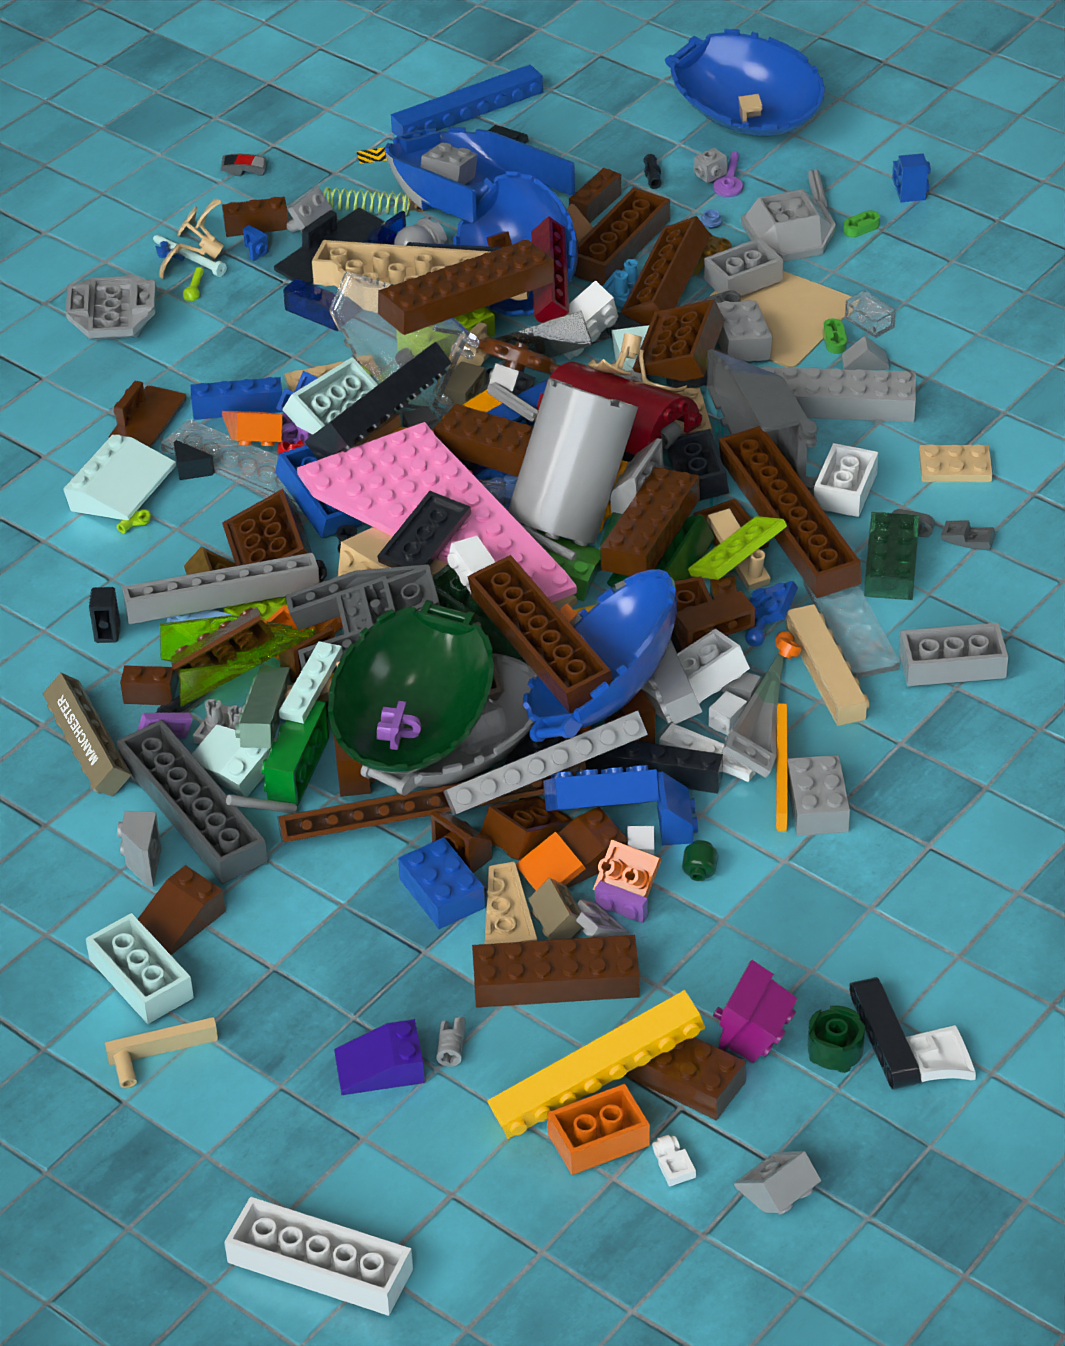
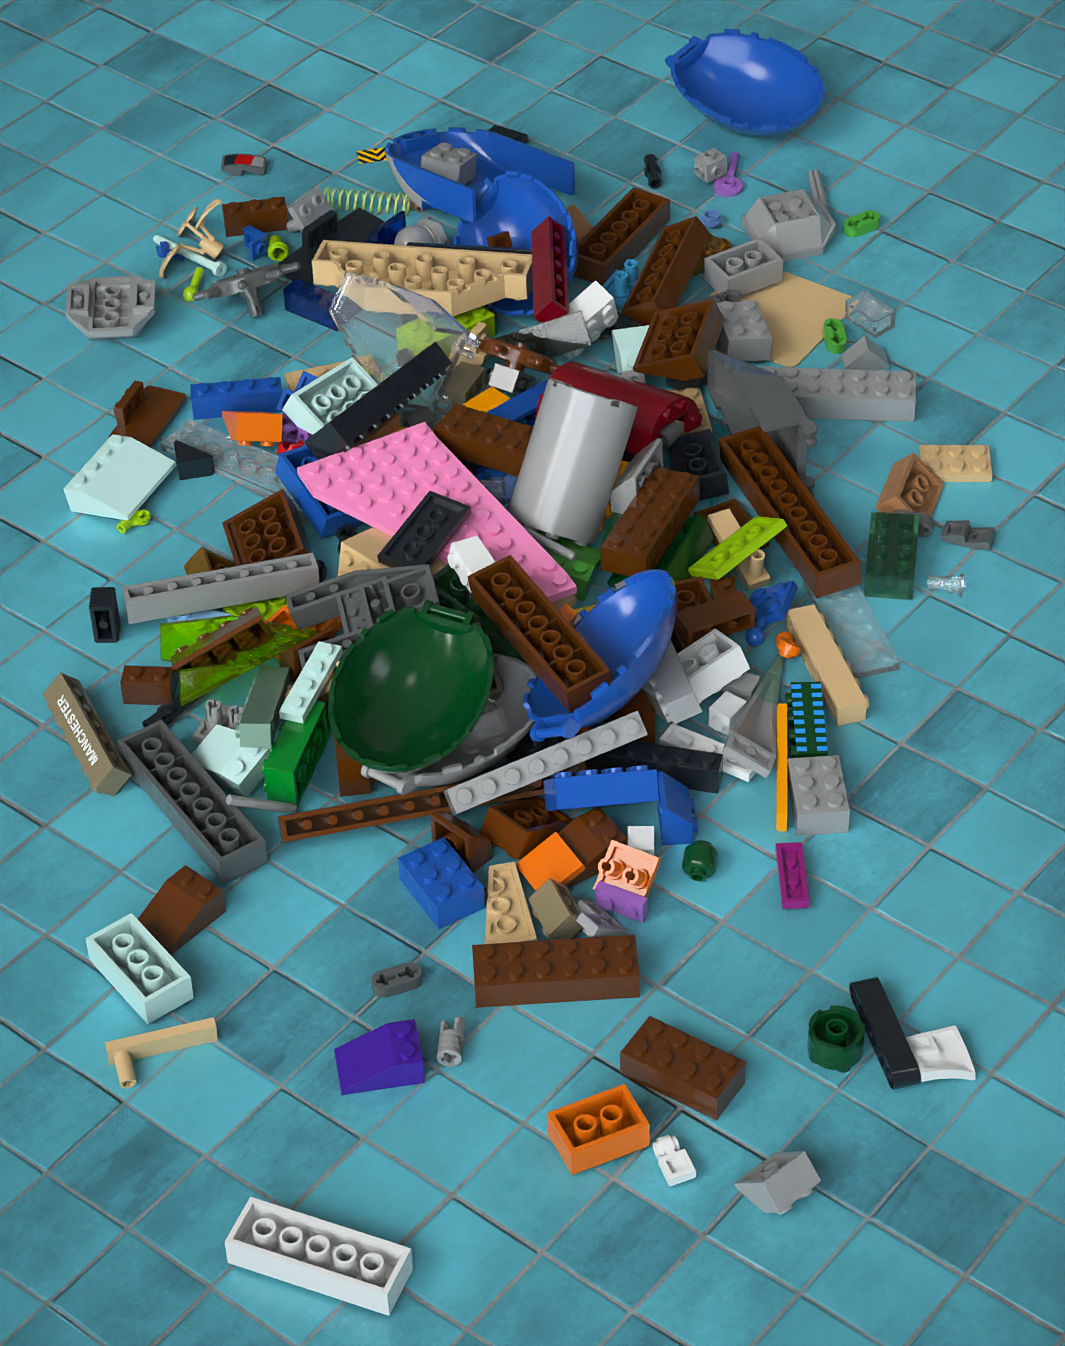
(140, 844): light grey slope -> none
(177, 722): medium lavender plate -> none
(247, 283): none -> dark grey piece
(277, 248): none -> lime cone
(393, 723): medium lavender hips -> none
(397, 980): none -> dark grey beam
(465, 286): reddish brown brick -> none
(469, 101): blue brick -> none
(512, 401): light grey axle -> none
(596, 1064): yellow brick -> none
(597, 194): reddish brown brick -> none
(629, 349): tan plant -> none
(749, 106): tan panel -> none
(755, 1014): magenta piece -> none
(792, 875): none -> magenta plate
(807, 720): none -> dark green brick
(846, 479): white brick -> none
(910, 487): none -> medium nougat slope
(911, 177): blue brick -> none
(946, 583): none -> clear pin
(953, 654): light grey brick -> none

